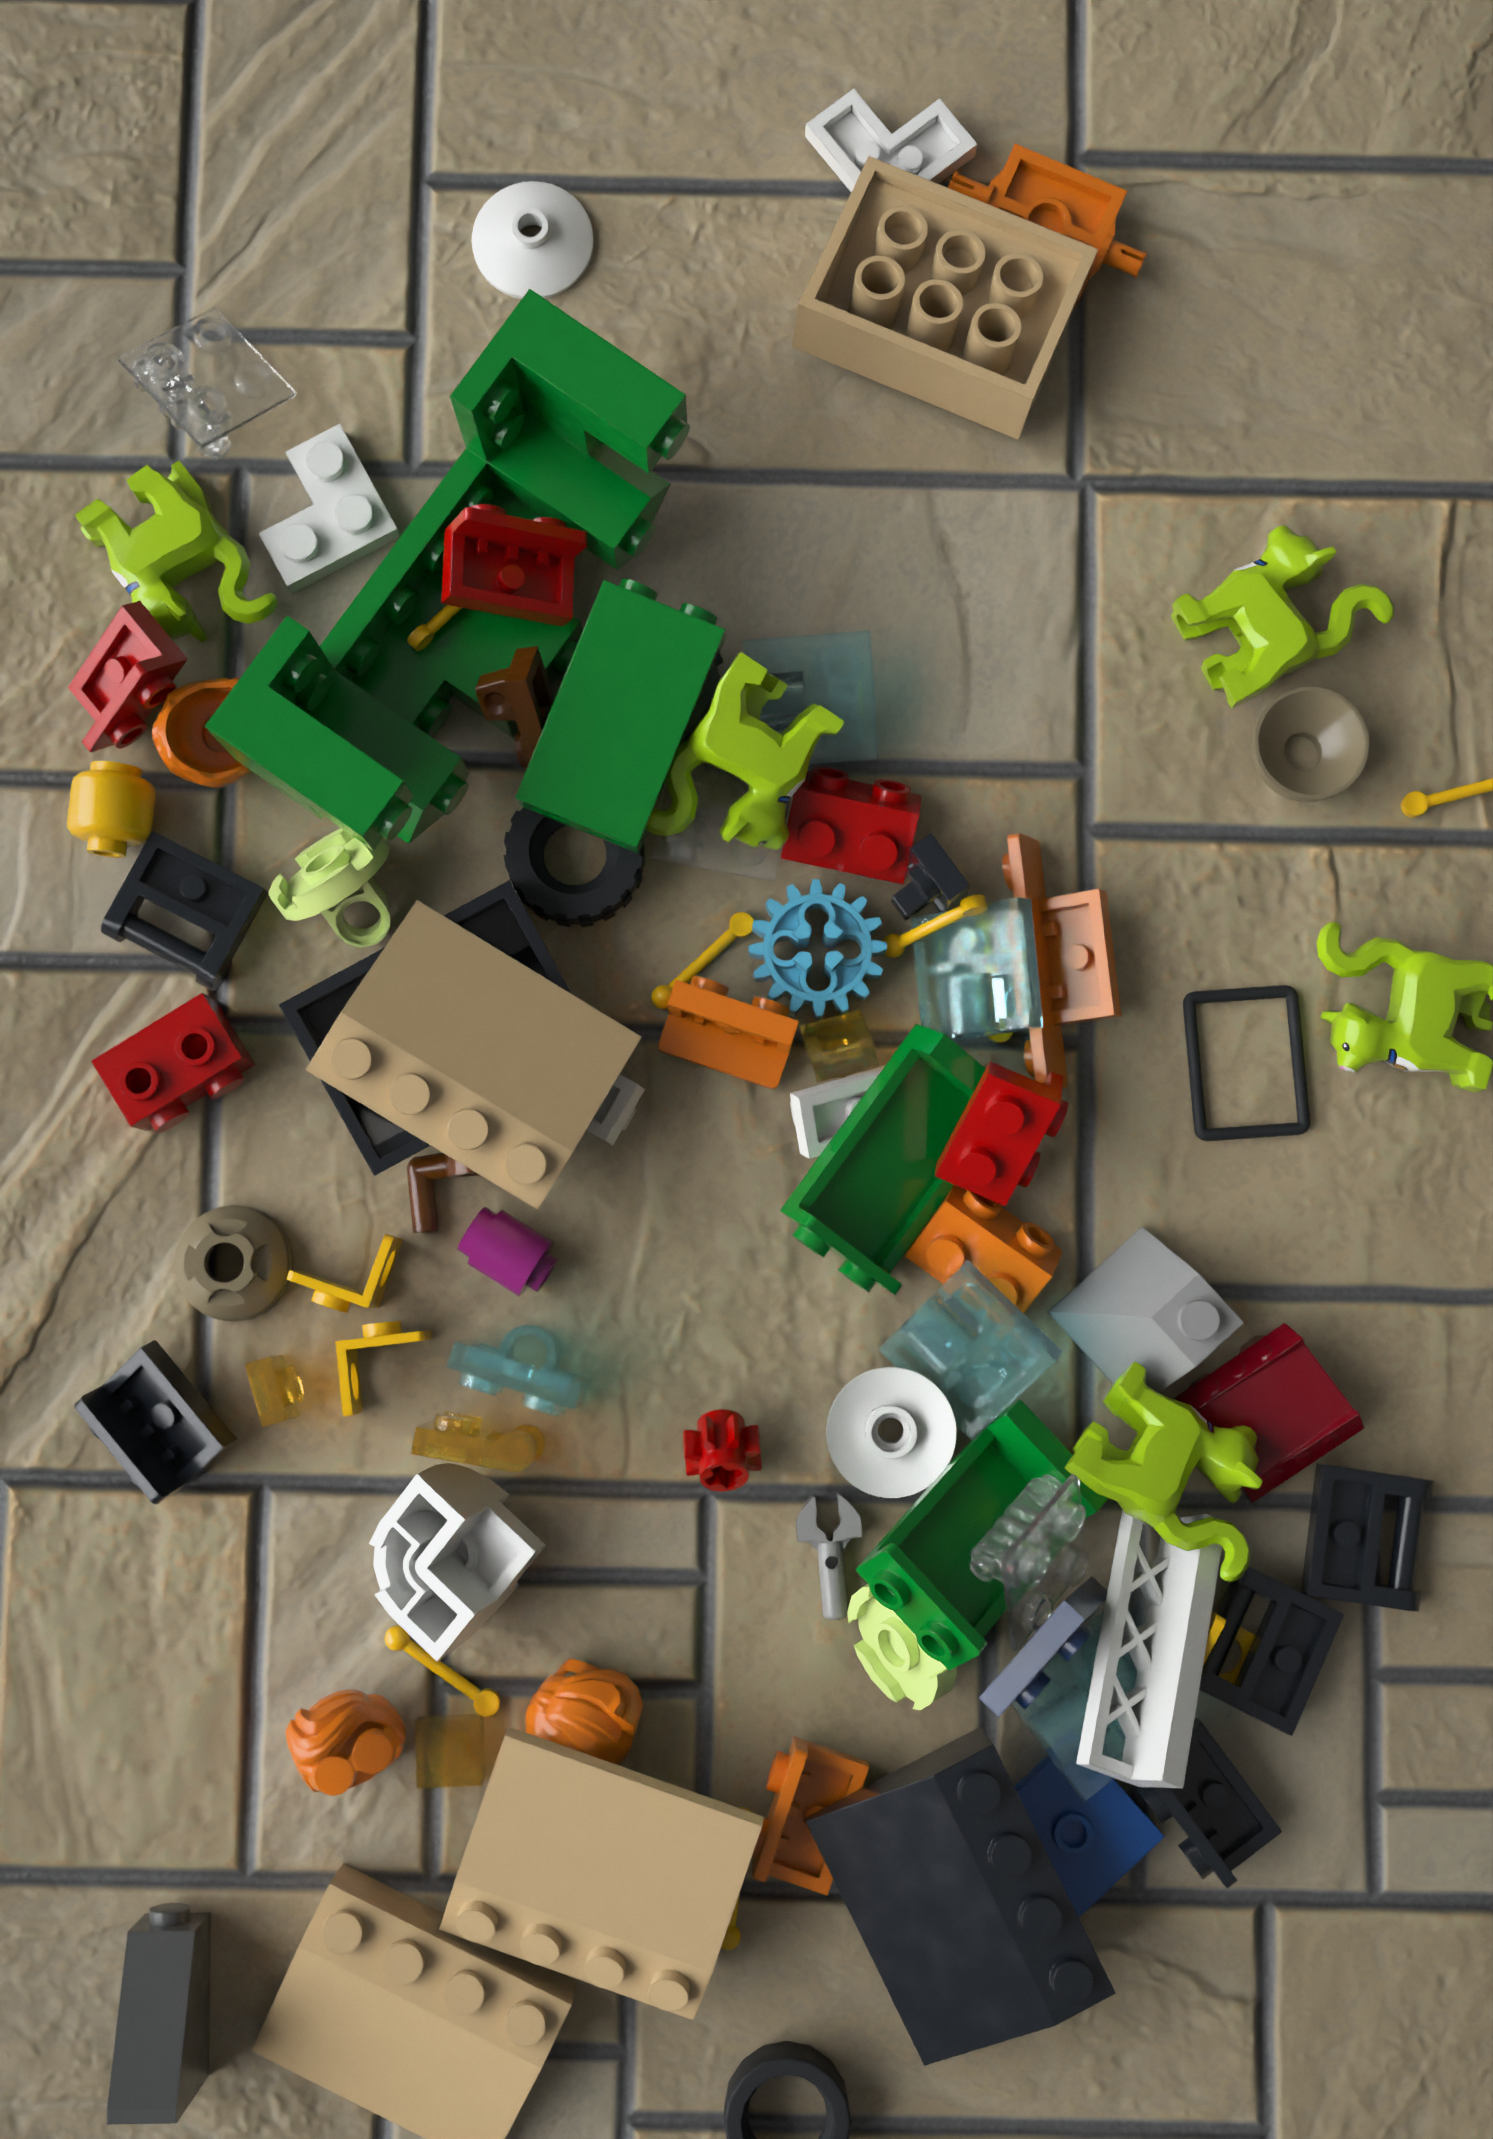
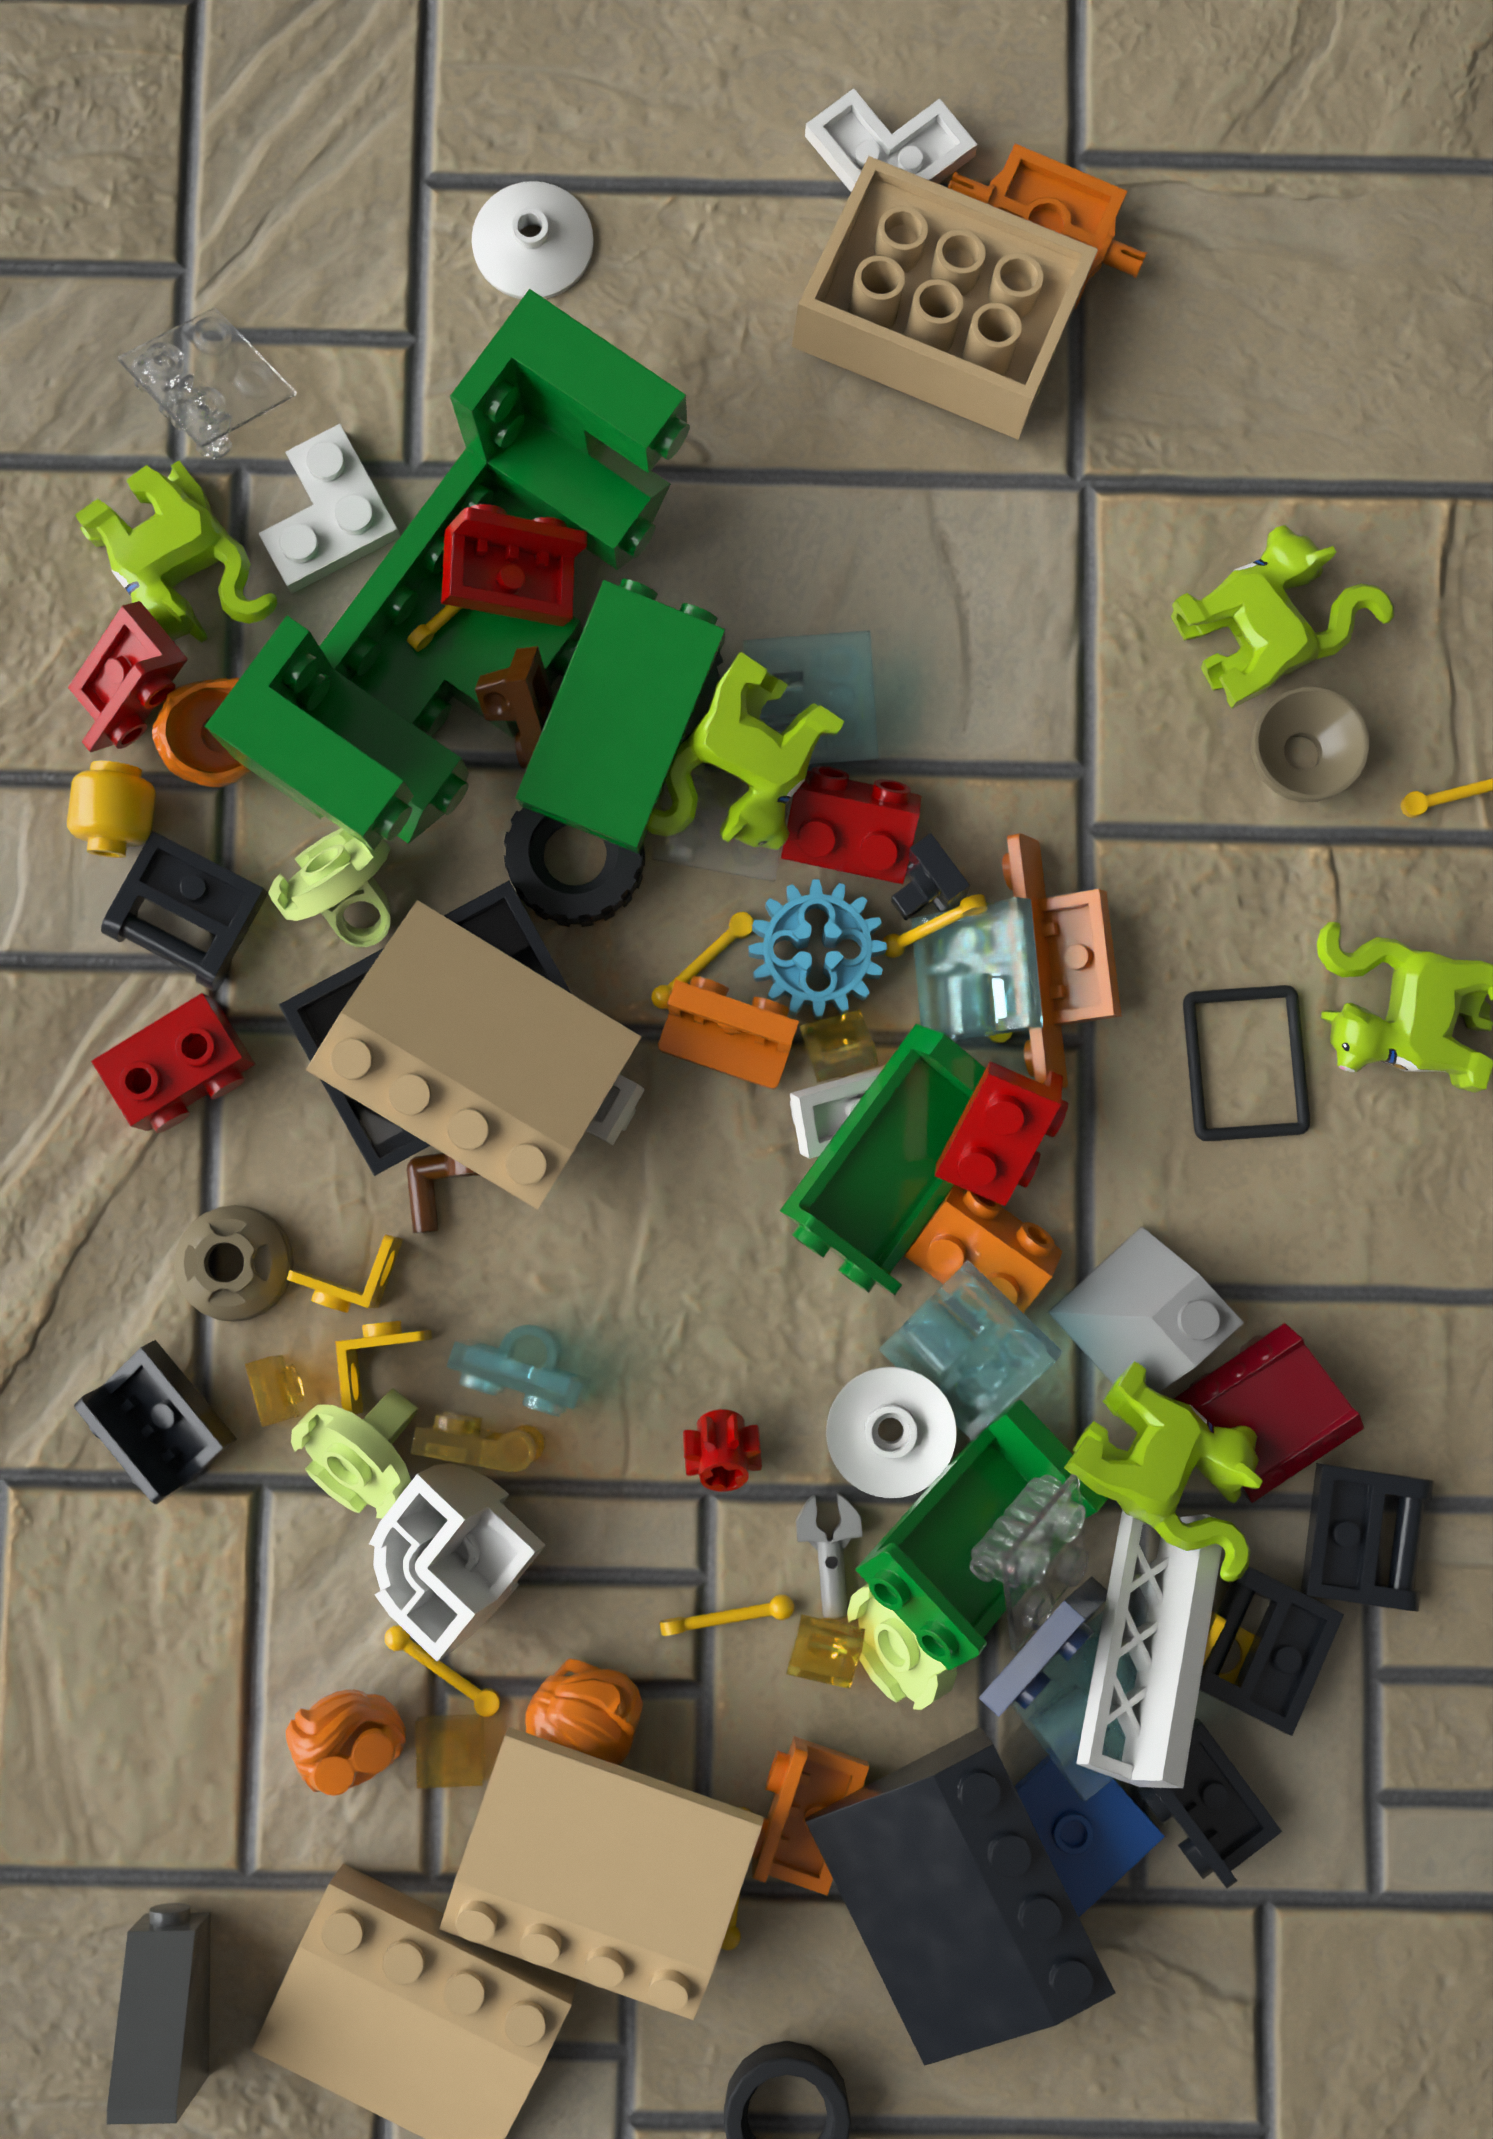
(356, 1455): none -> yellowish green tile
(508, 1251): magenta brick -> none
(780, 1607): none -> yellow hinge
(825, 1651): none -> clear yellow plate

